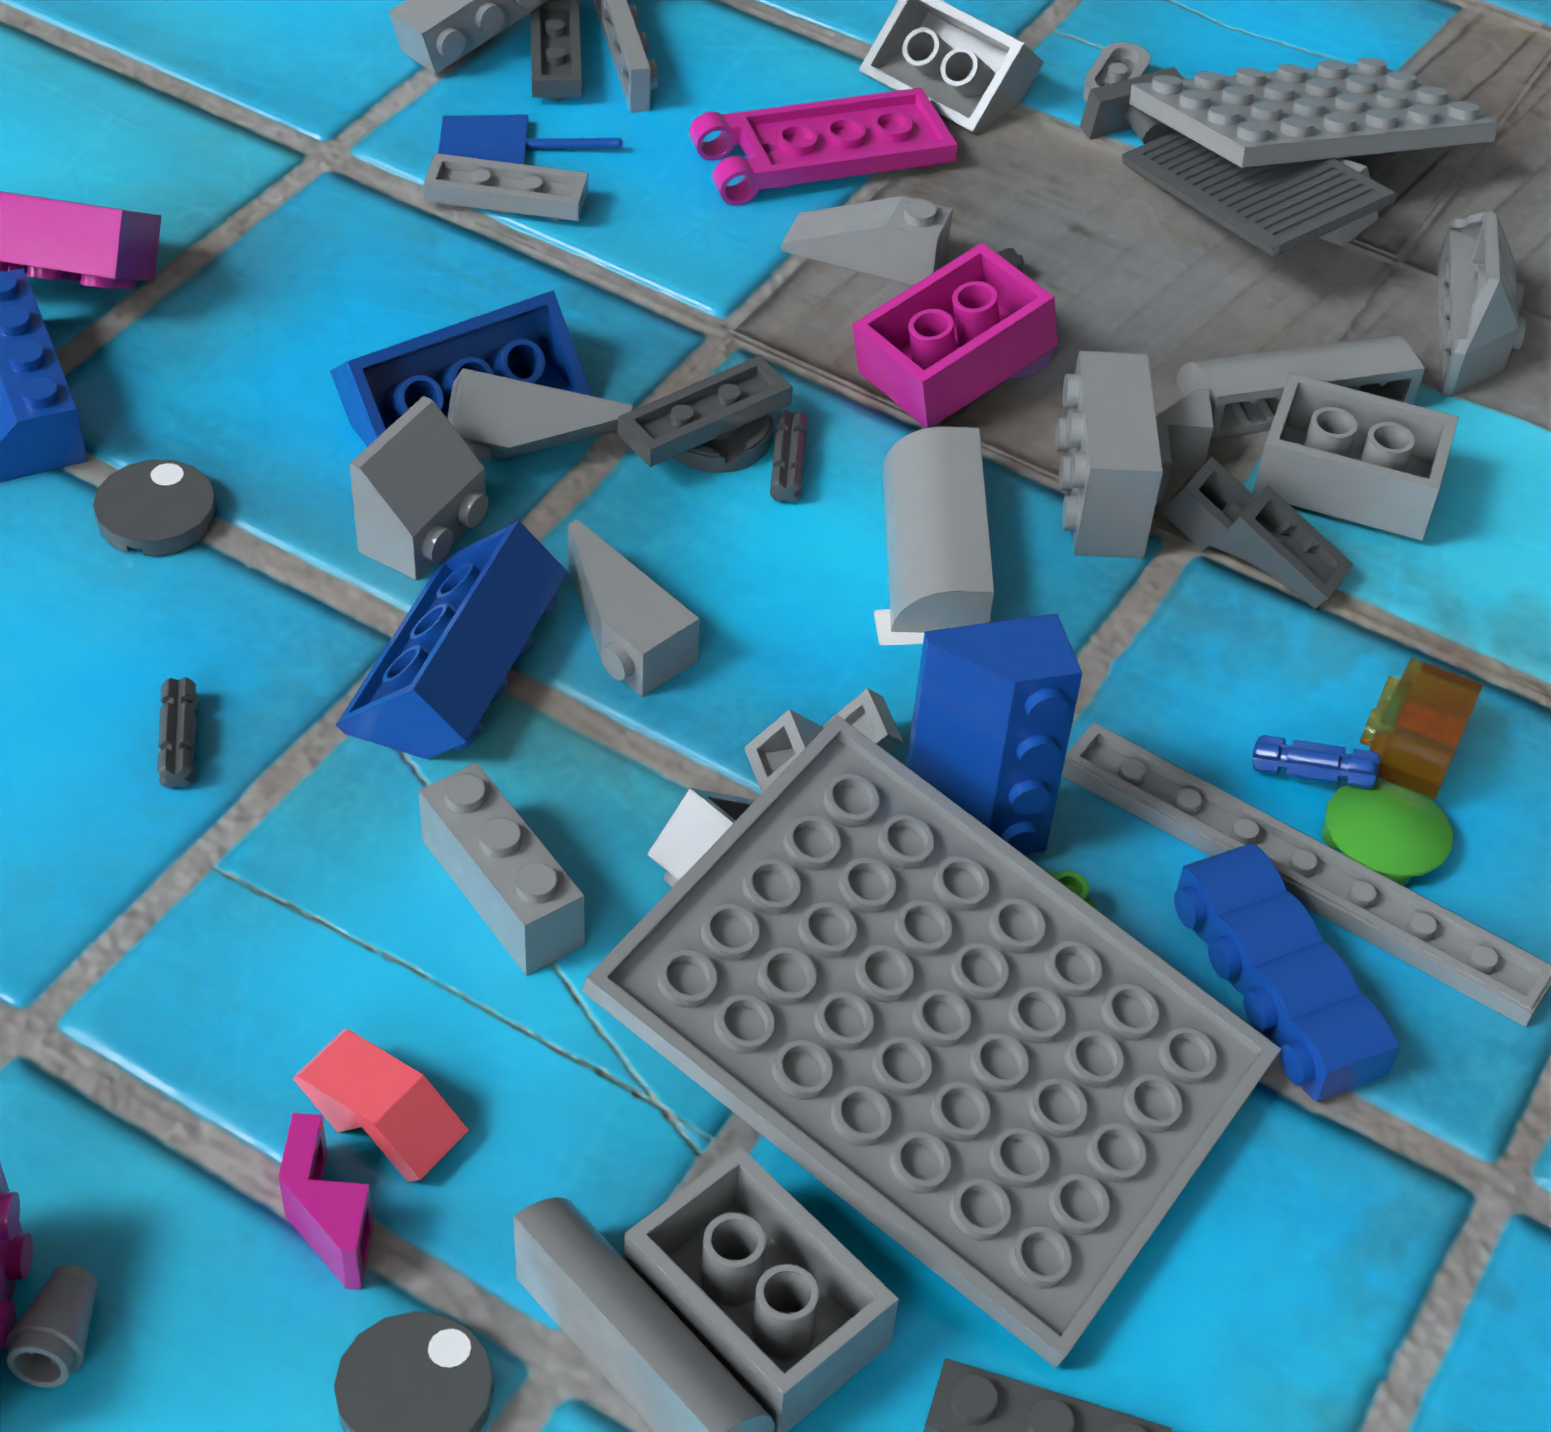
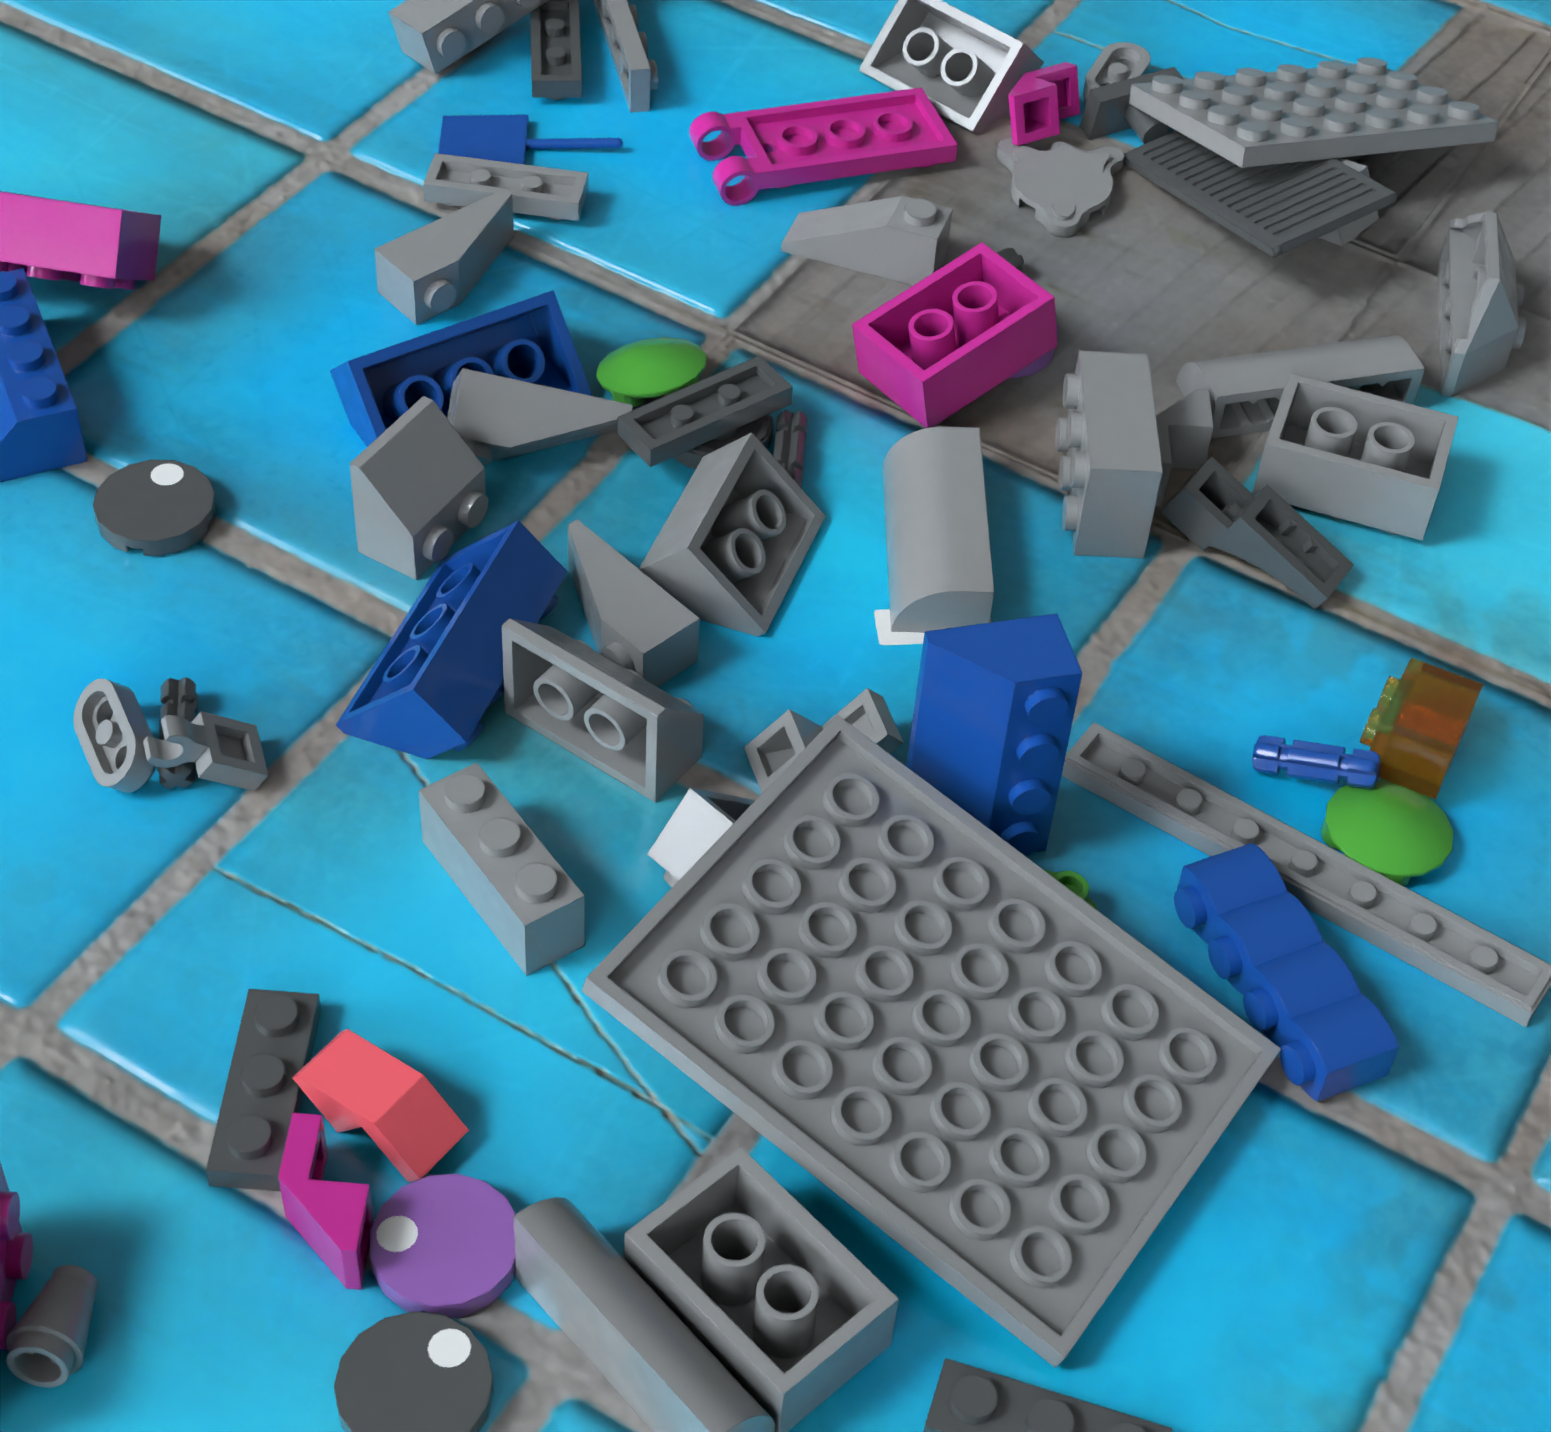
(113, 735): none -> light grey plate
(219, 746): none -> light grey plate
(259, 1093): none -> dark grey plate
(444, 259): none -> light grey slope
(444, 1245): none -> medium lavender tile
(598, 709): none -> light grey slope
(651, 369): none -> bright green dish
(735, 538): none -> light grey slope
(1043, 100): none -> dark pink slope
(1061, 182): none -> light grey tile

